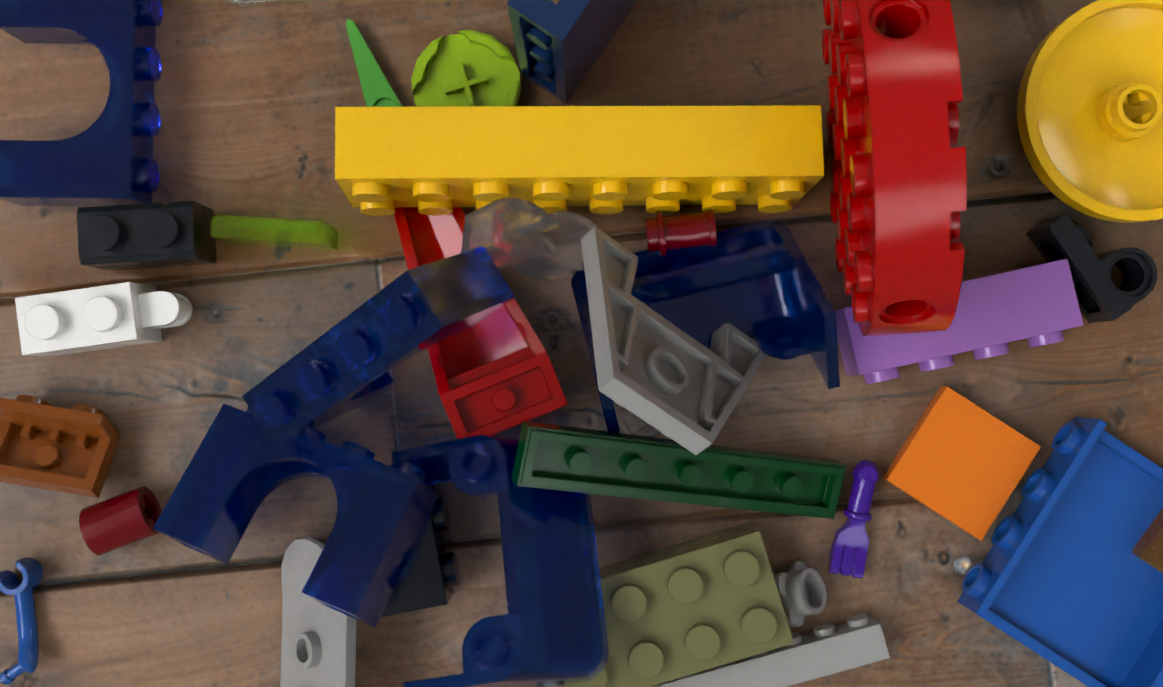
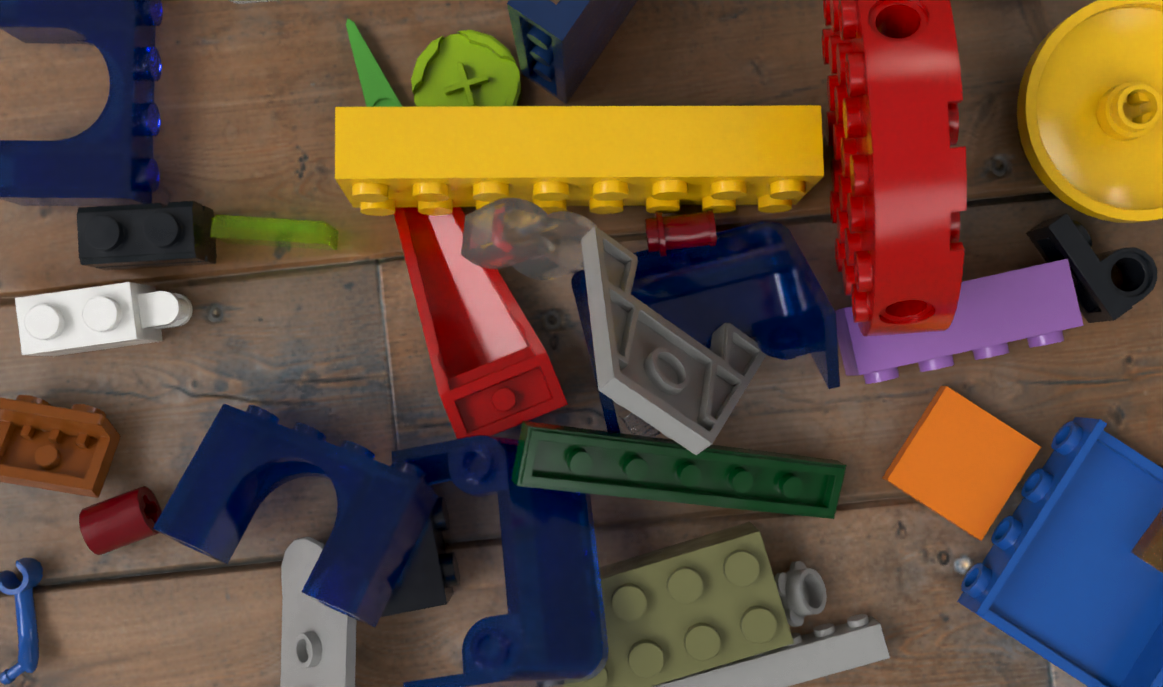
(355, 355): clear blue arch -> none
(851, 540): dark purple piece -> none

